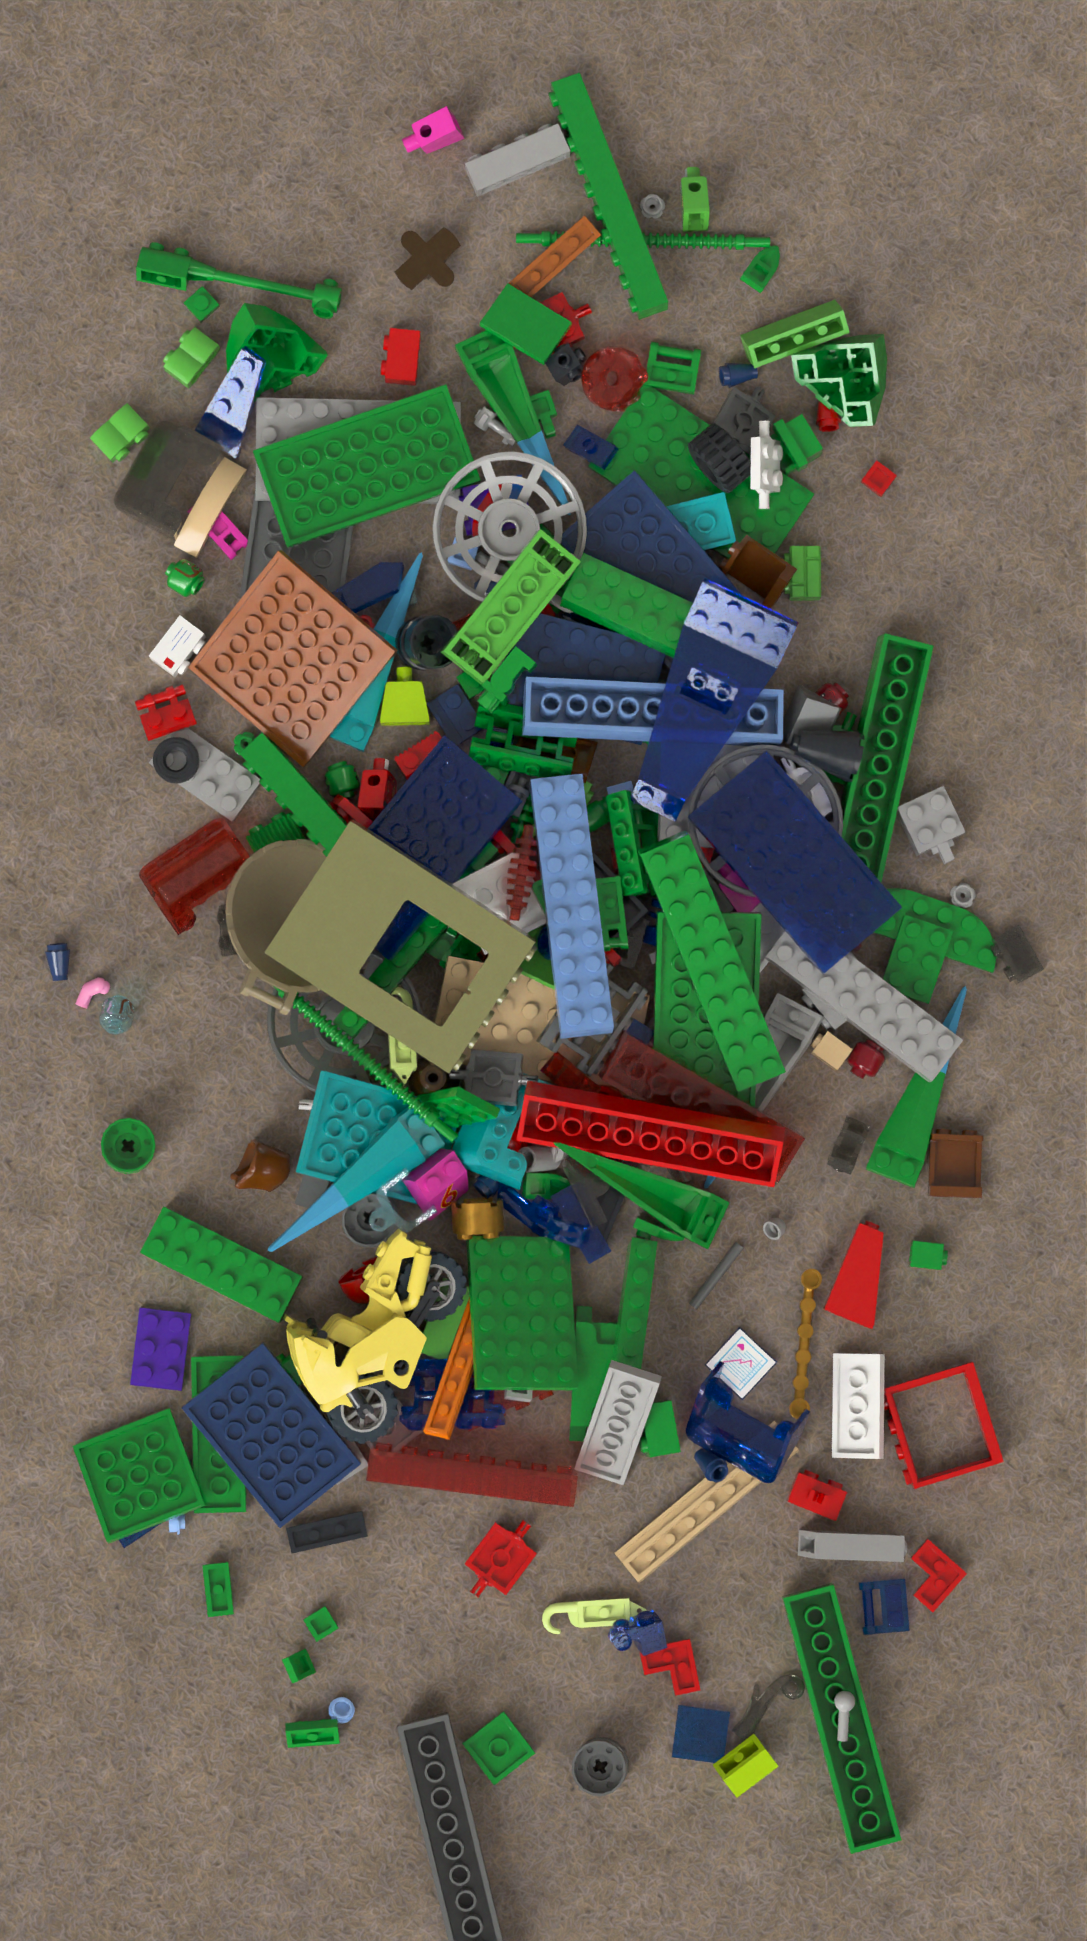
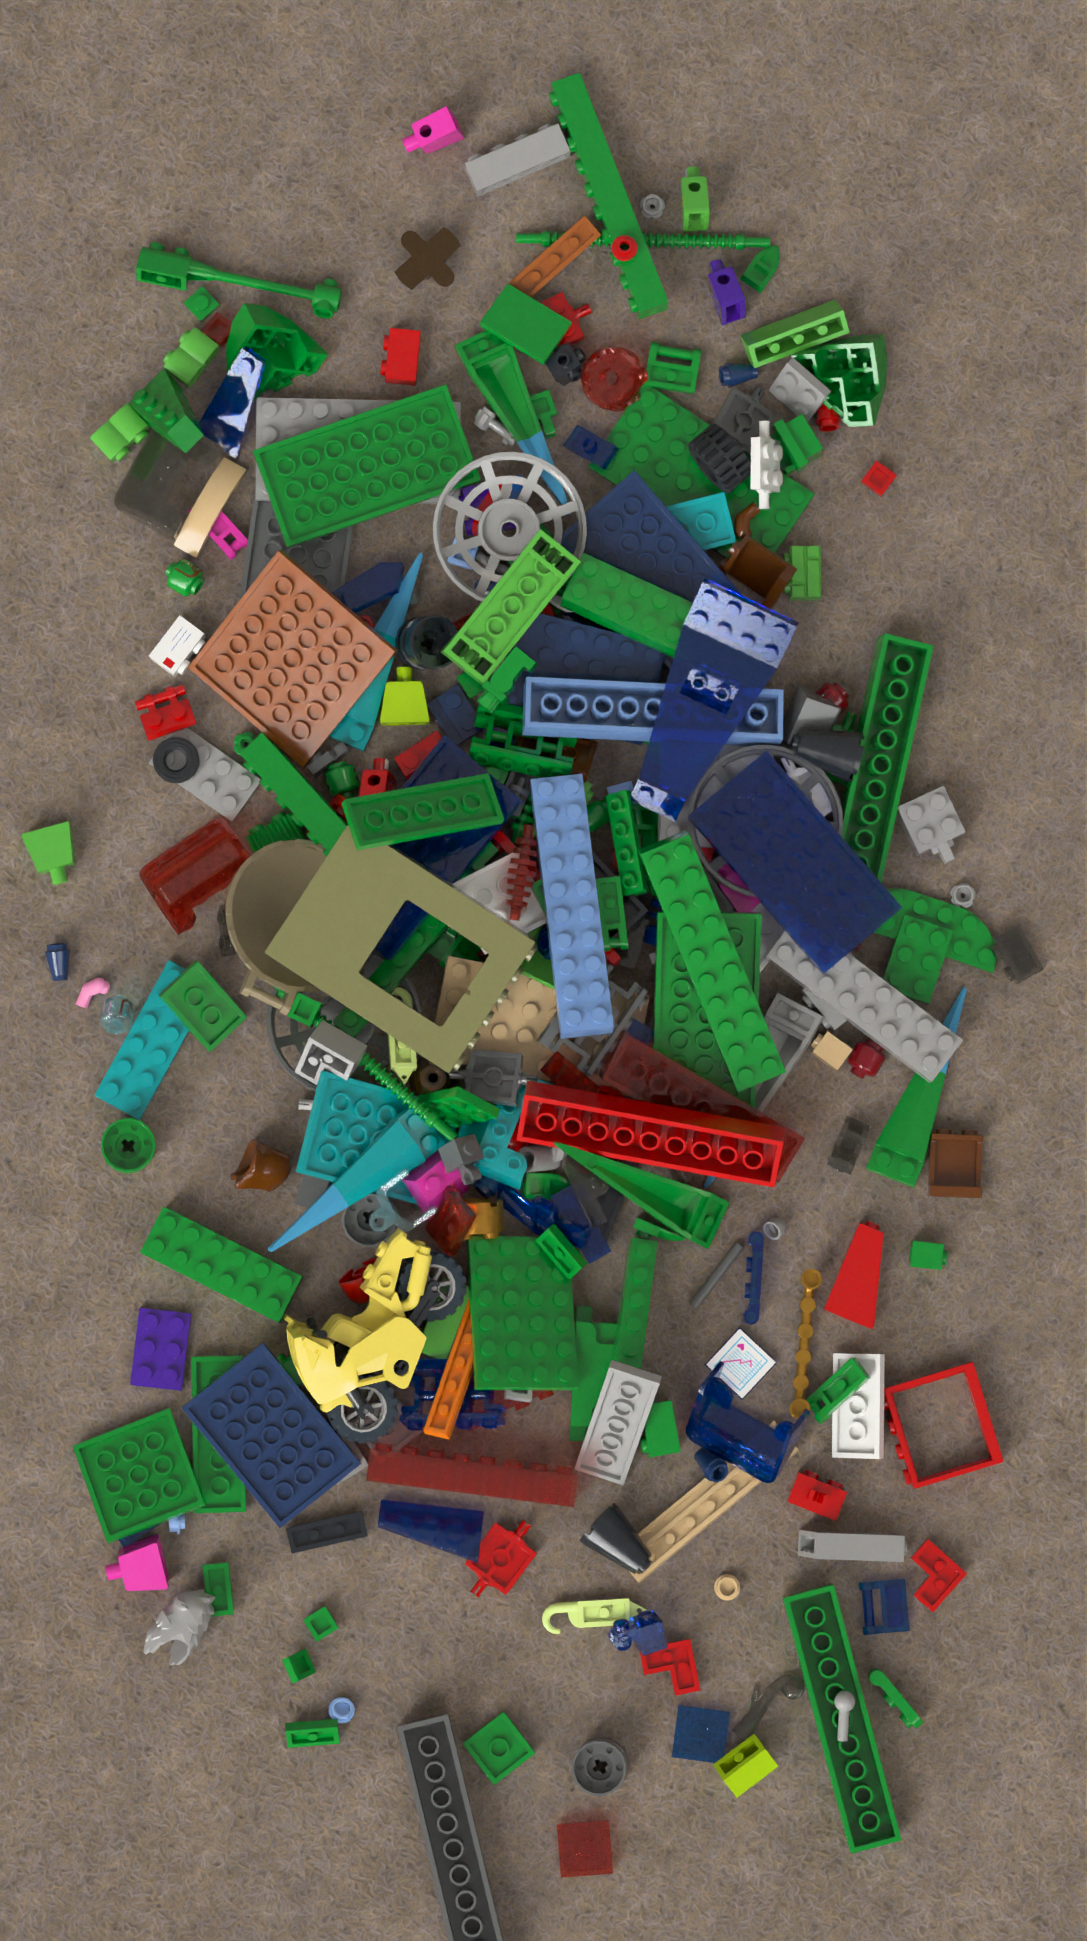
(51, 850): none -> bright green torso
(141, 1566): none -> dark pink torso
(145, 1052): none -> teal plate
(167, 411): none -> green wedge
(182, 1622): none -> light grey head
(202, 1006): none -> green plate
(218, 329): none -> clear red plate
(305, 1010): none -> green plate
(321, 761): none -> dark grey plate
(332, 1051): none -> light grey brick
(422, 811): none -> green plate
(440, 1527): none -> clear blue wing
(456, 1223): none -> clear red plate
(461, 1155): none -> dark grey brick
(561, 1251): none -> green plate
(584, 1848): none -> clear red plate
(618, 1541): none -> black cone
(624, 255): none -> red plate
(726, 293): none -> dark purple torso
(727, 1587): none -> tan plate
(742, 520): none -> reddish brown arm
(754, 1267): none -> clear blue plate
(799, 390): none -> light grey plate
(837, 1389): none -> green plate
(894, 1698): none -> green plate

